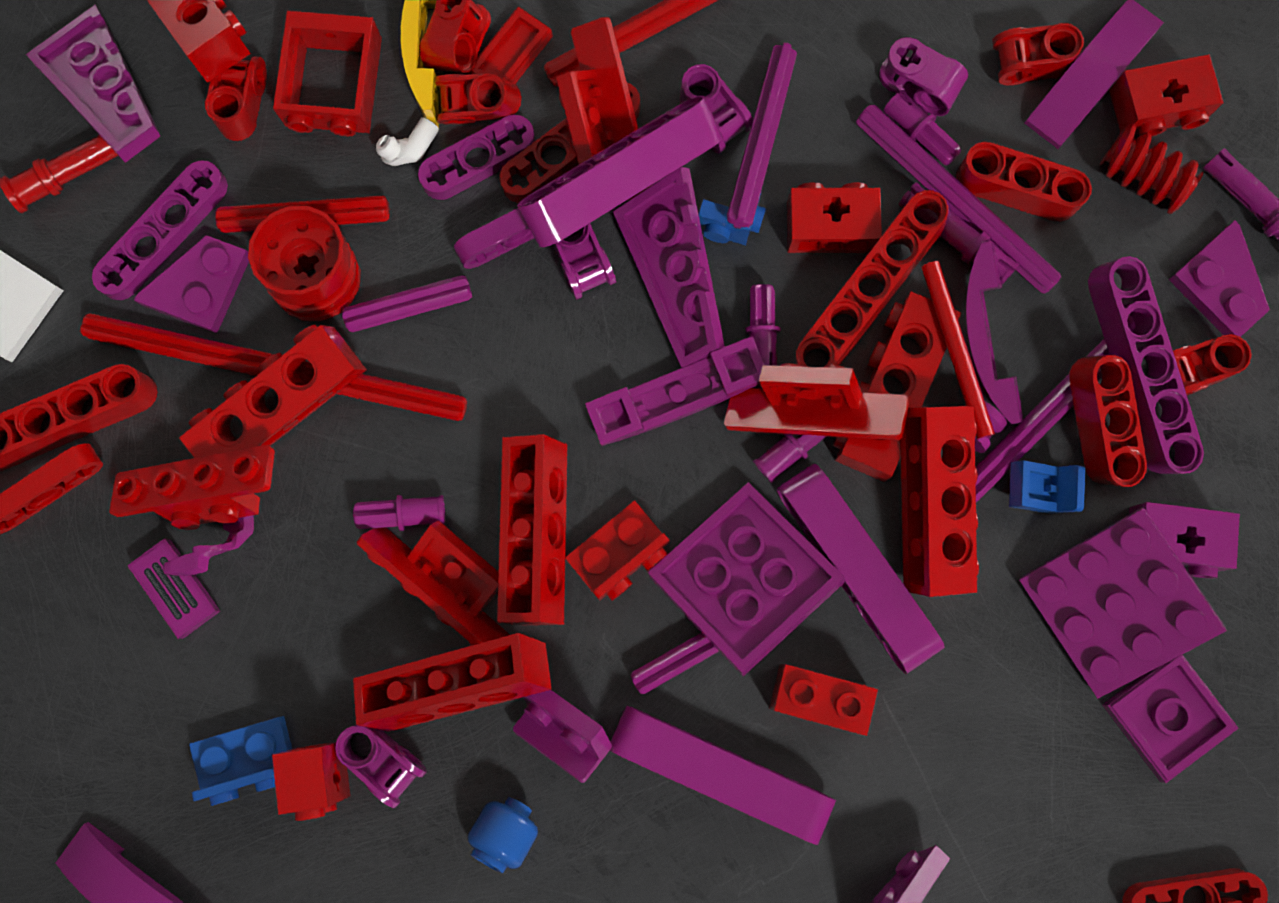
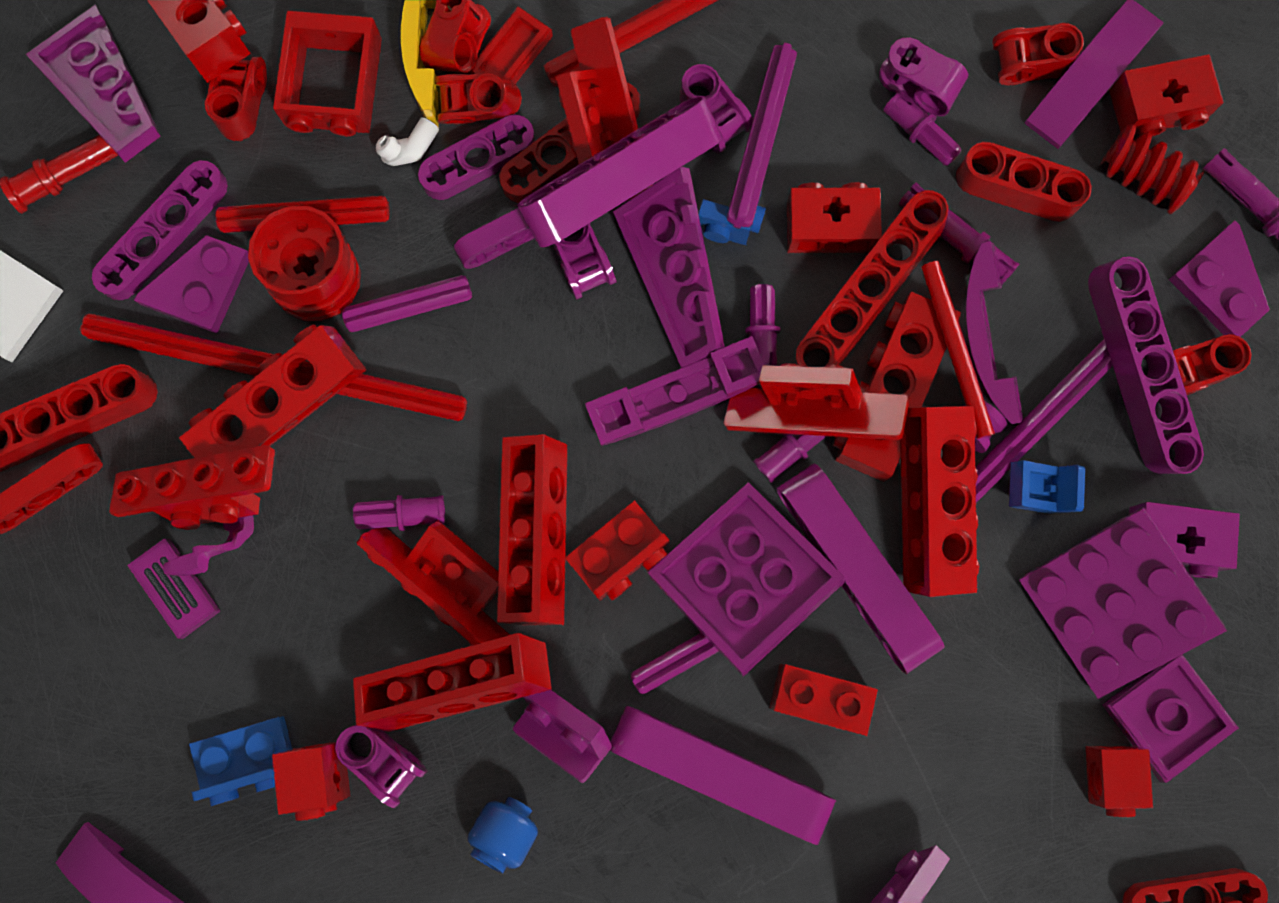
(958, 197): magenta axle -> none
(1119, 779): none -> red brick
(1124, 435): red beam -> none

